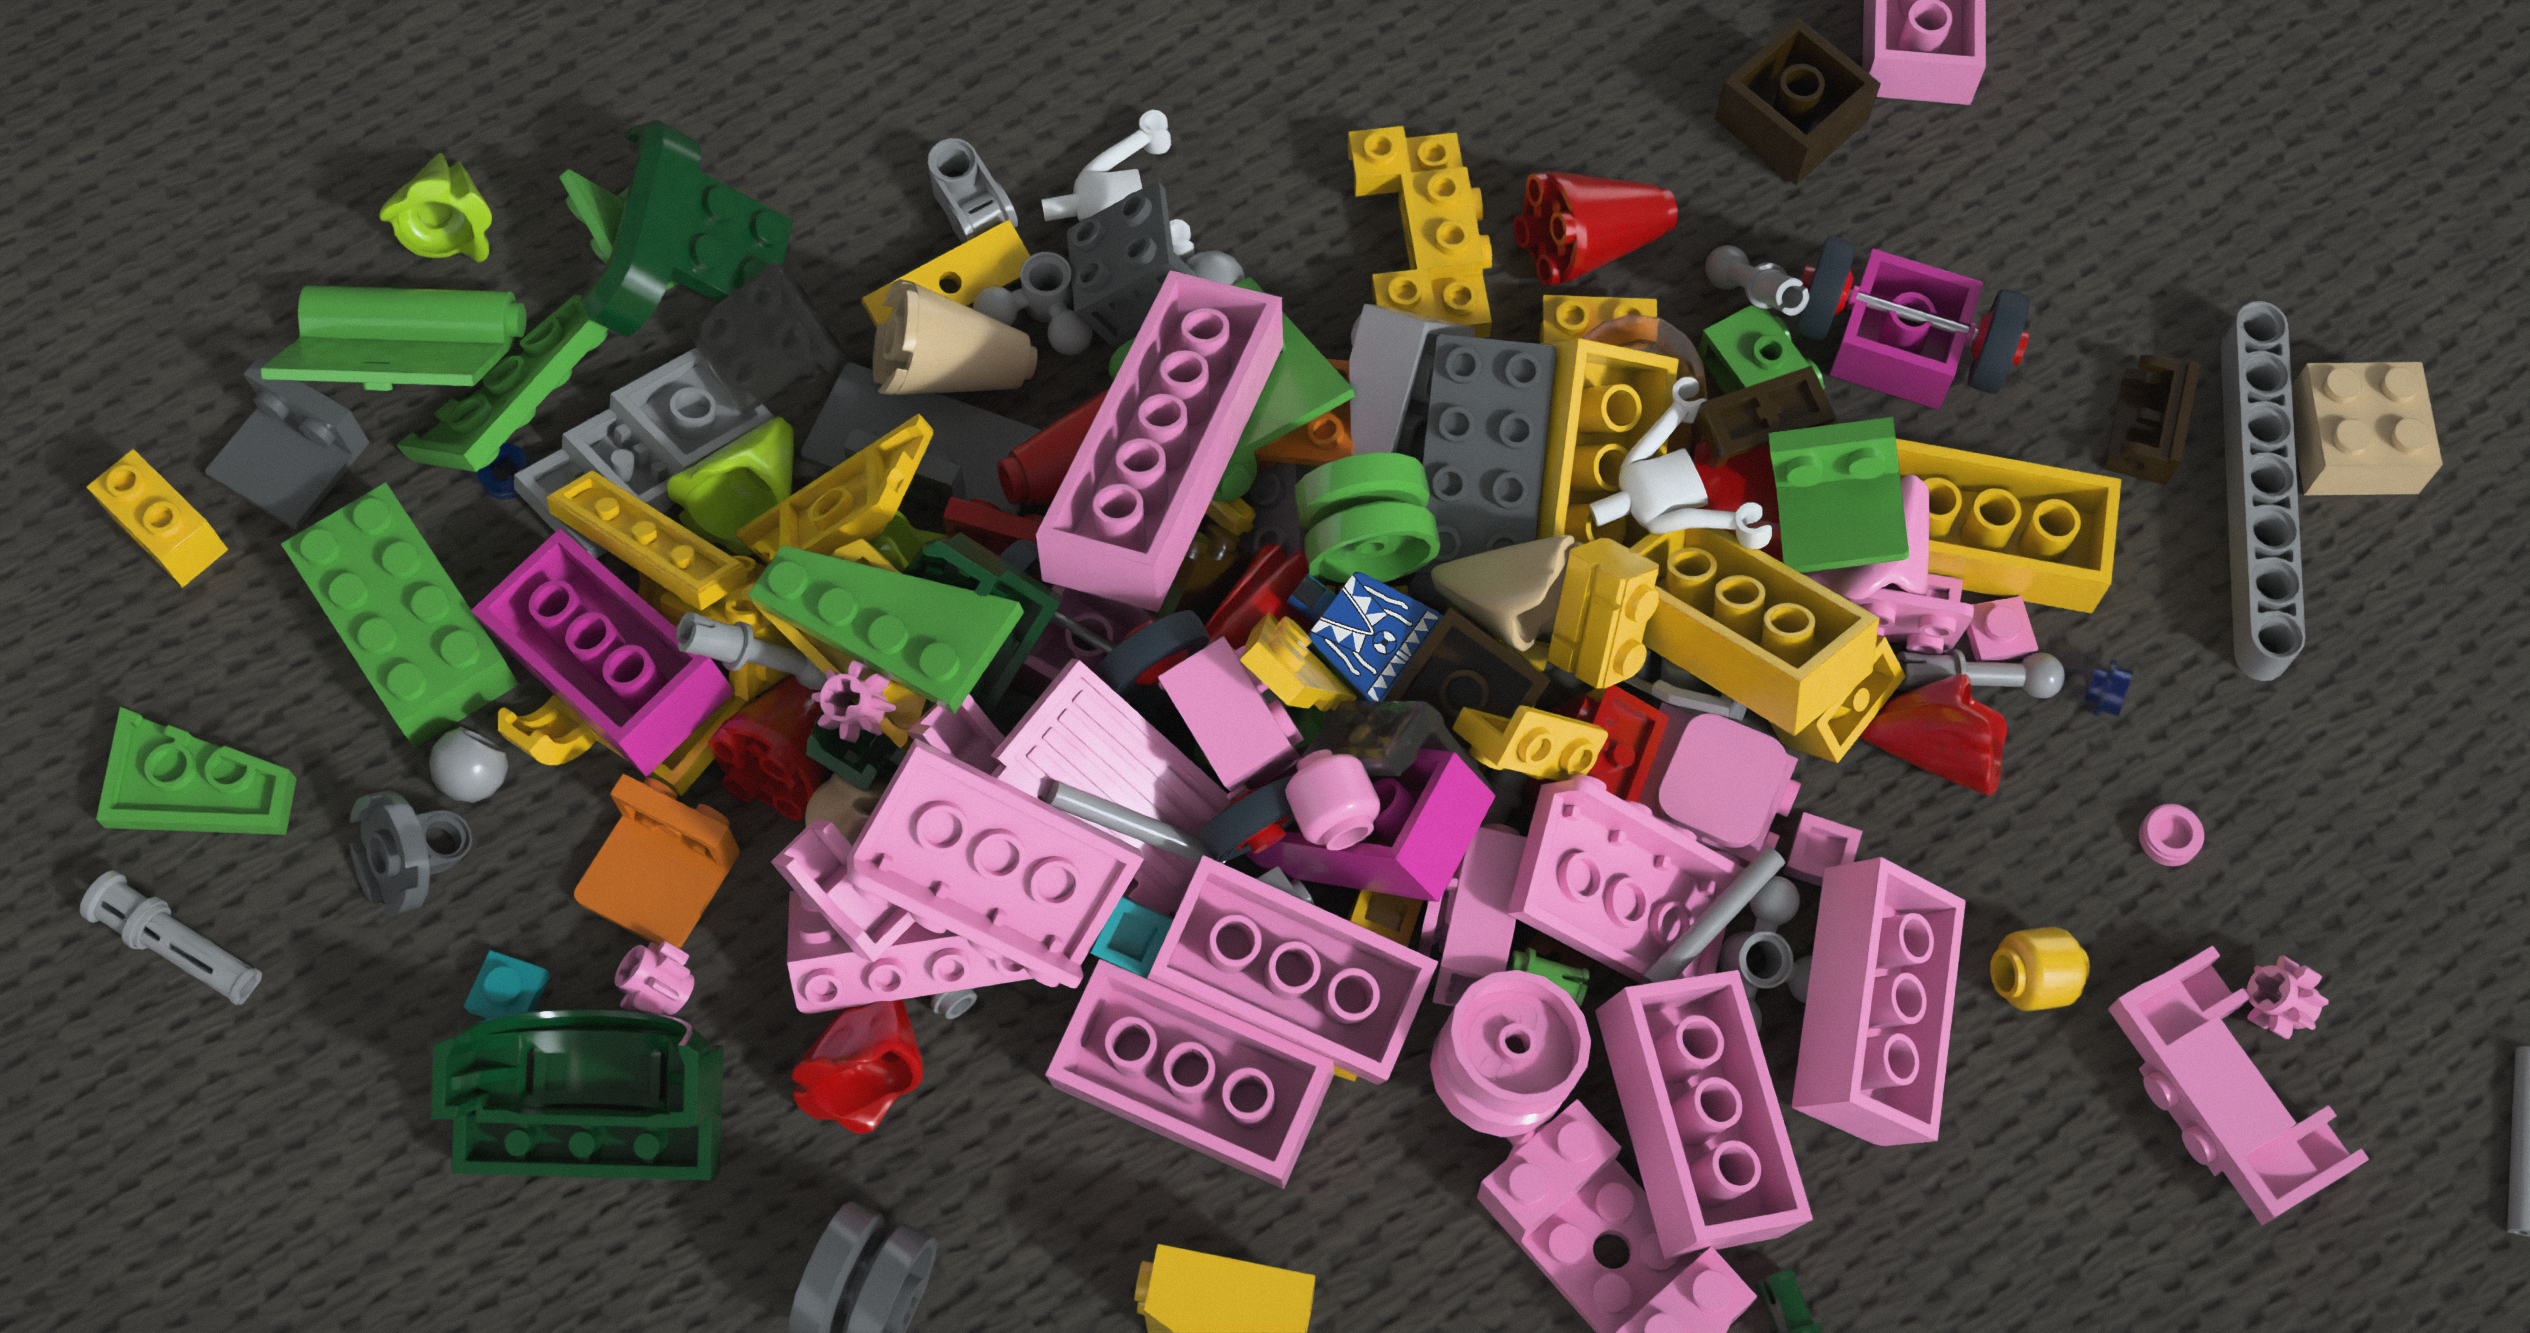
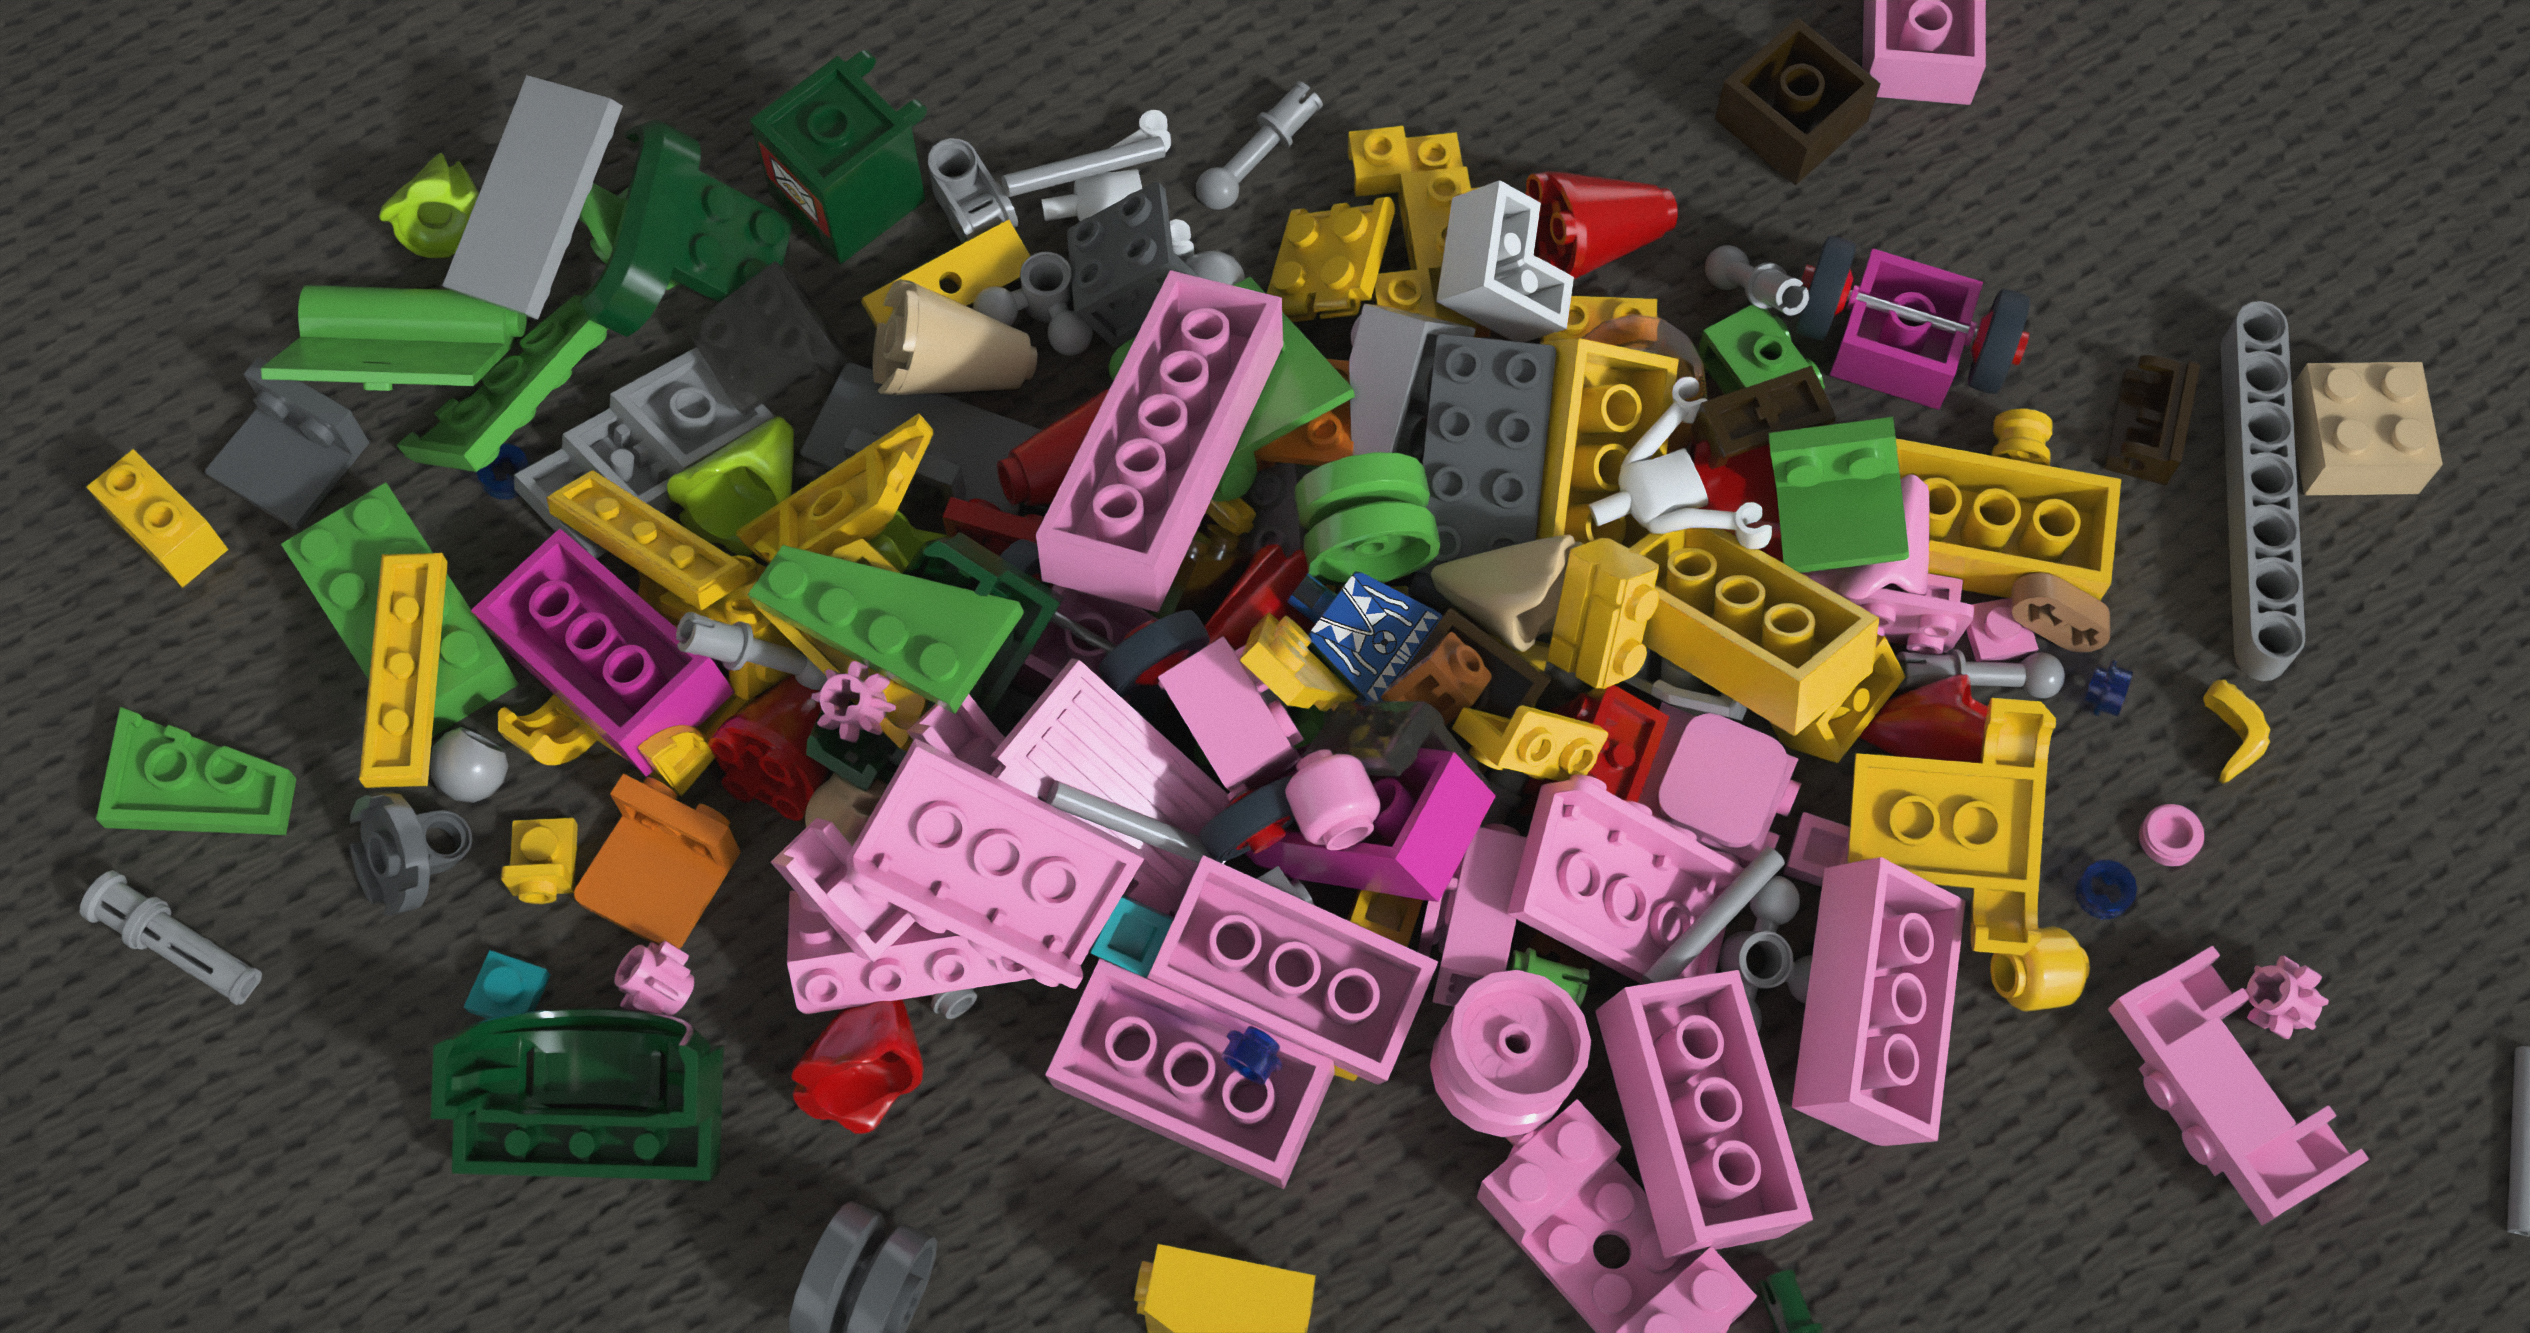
(403, 670): none -> yellow tile
(532, 196): none -> light grey tile
(542, 859): none -> yellow bracket
(675, 752): none -> yellow tile
(841, 156): none -> dark green container
(1083, 166): none -> light grey bar
(1220, 186): none -> light grey pin
(1252, 1054): none -> clear blue plate
(1331, 259): none -> yellow plate
(1444, 679): none -> dark orange bracket
(1492, 266): none -> white brick
(1966, 821): none -> yellow piece
(2023, 436): none -> yellow wheel
(2060, 612): none -> medium nougat beam
(2100, 905): none -> clear blue bush
(2245, 719): none -> yellow hair

